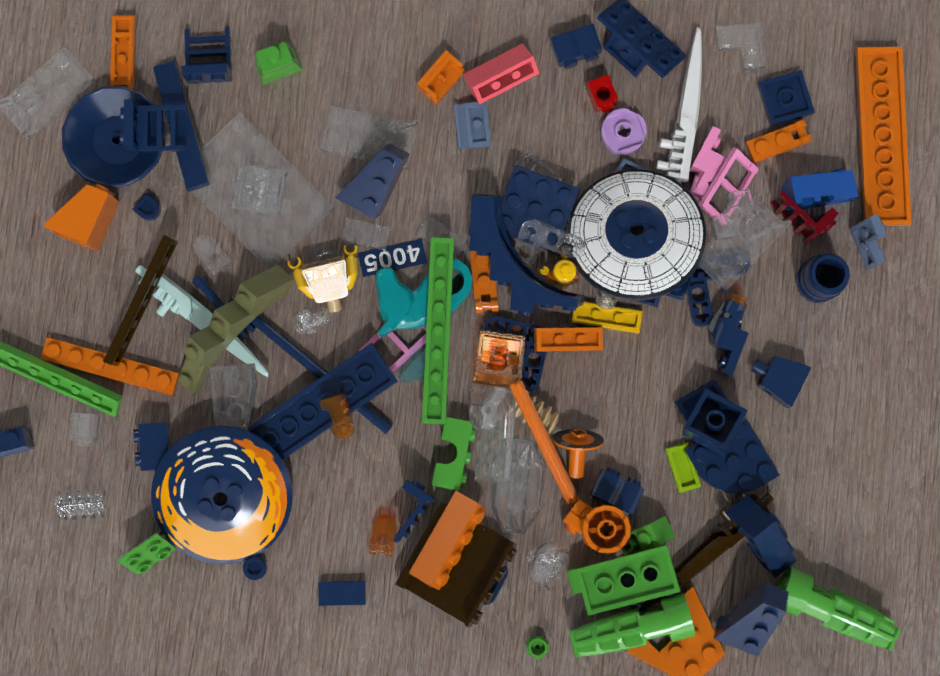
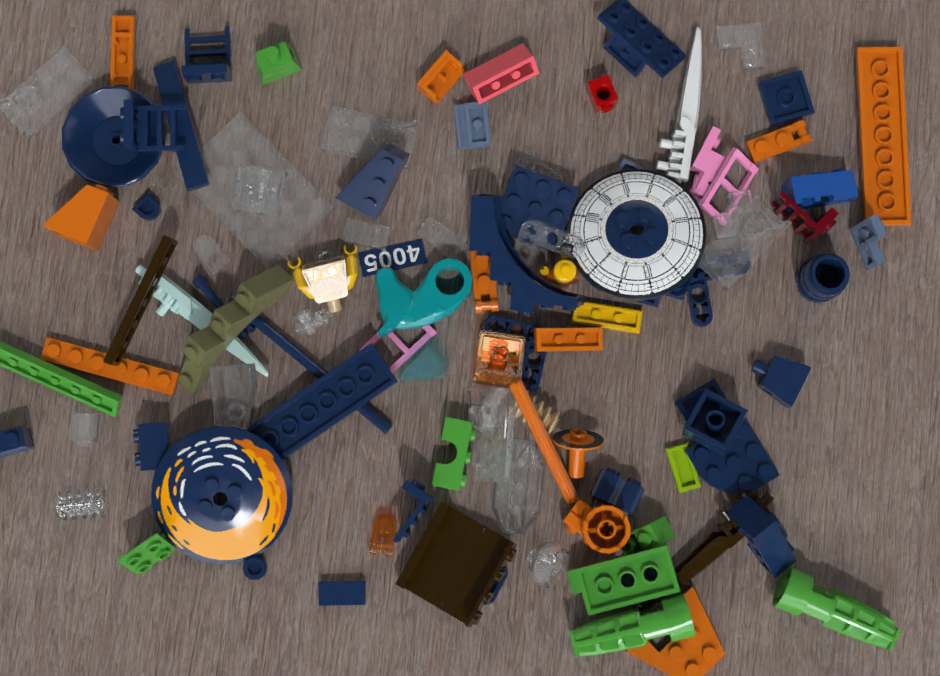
(341, 416): clear orange leg -> none
(438, 331): bright green plate -> none
(447, 540): orange brick -> none
(537, 653): bright green plate -> none
(576, 46): dark blue brick -> none
(605, 301): clear axle -> none
(629, 120): lavender plate -> none
(726, 334): dark blue plate -> none
(754, 620): dark blue wedge -> none

